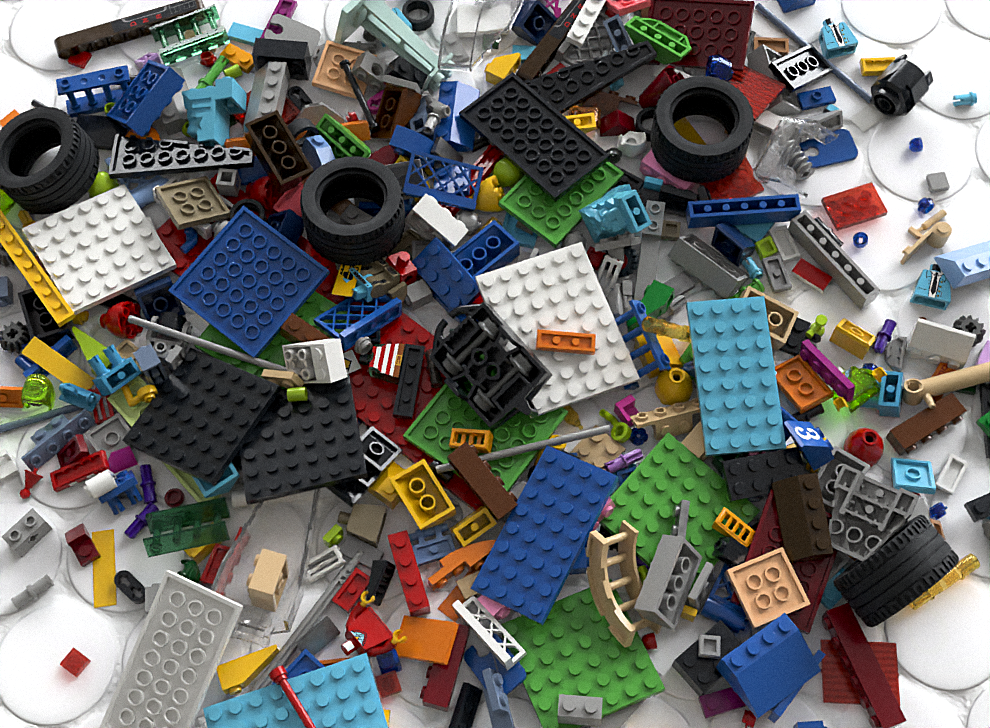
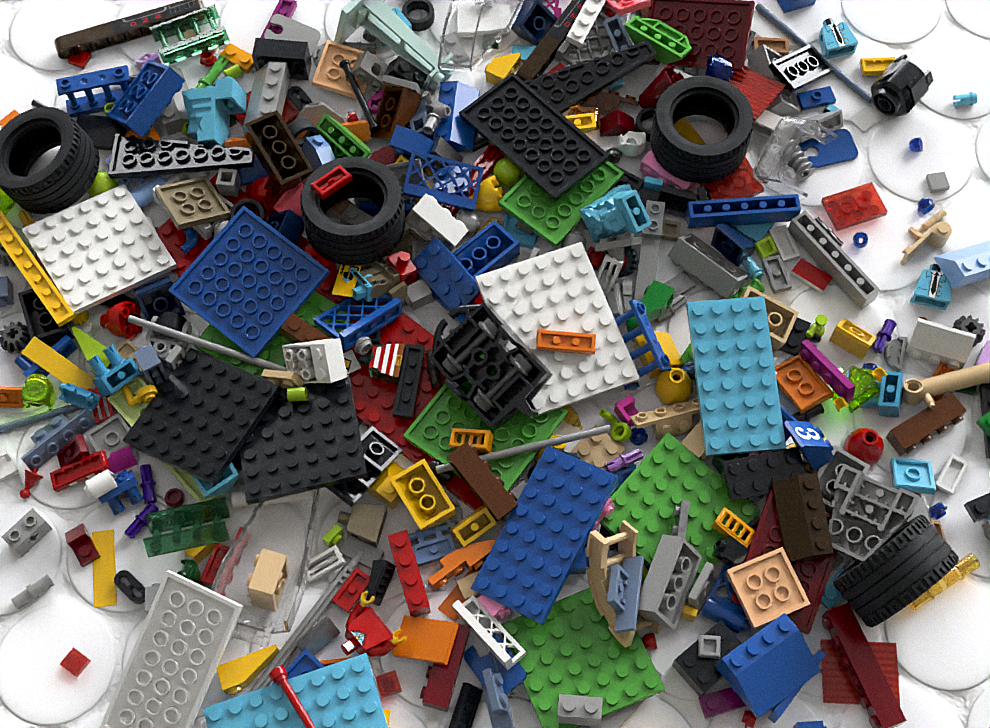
(244, 33): medium azure tile -> none
(333, 183): none -> red tile
(389, 662): clear blue slope -> none
(625, 592): none -> sand blue bracket
(663, 328): clear yellow piece -> none

